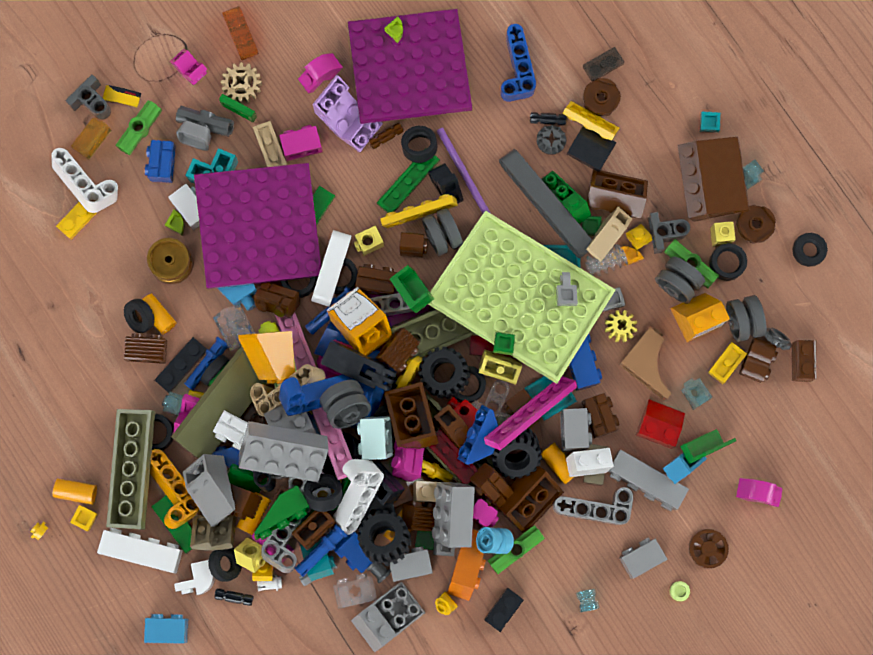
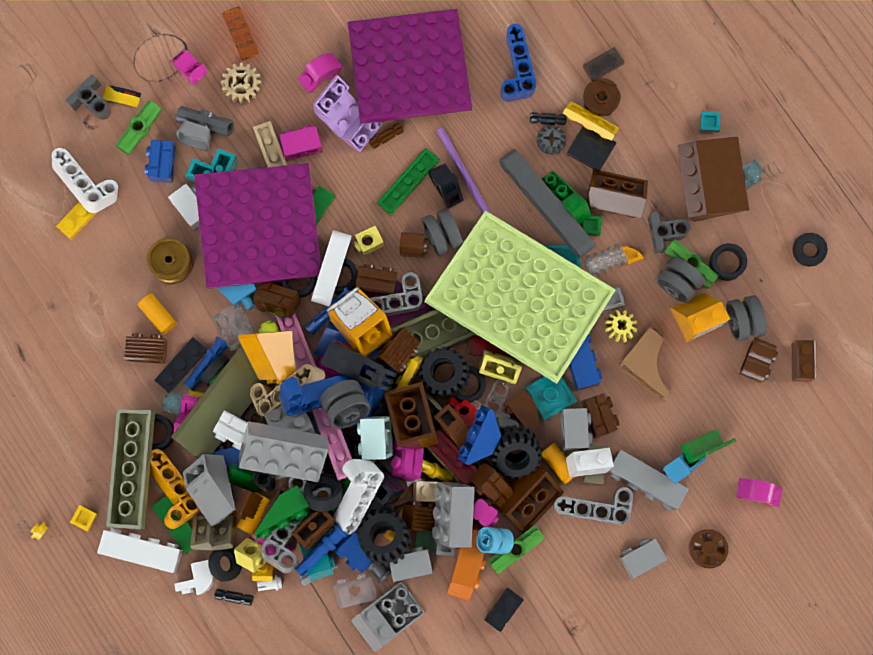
(74, 491): light orange pin -> none
(91, 138): clear yellow panel -> none
(145, 312): black tyre -> none
(166, 629): dark azure brick -> none
(175, 222): lime tile -> none
(237, 108): green tile -> none
(395, 29): lime tile -> none
(412, 213): yellow plate -> none
(412, 288): green panel -> none
(416, 132): black tyre -> none
(445, 604): yellow plate -> none
(504, 343): green tile -> none
(529, 413): dark pink plate -> none
(566, 293): light grey plate -> none
(587, 600): clear light blue wheel -> none
(609, 233): tan slope -> none
(639, 236): yellow plate -> none
(661, 424): red slope -> none
(679, 591): yellowish green tile -> none
(702, 393): clear light blue brick -> none
(722, 233): light yellow brick -> none
(727, 363): yellow plate -> none
(756, 213): reddish brown plate -> none
(778, 338): dark grey gear -> none

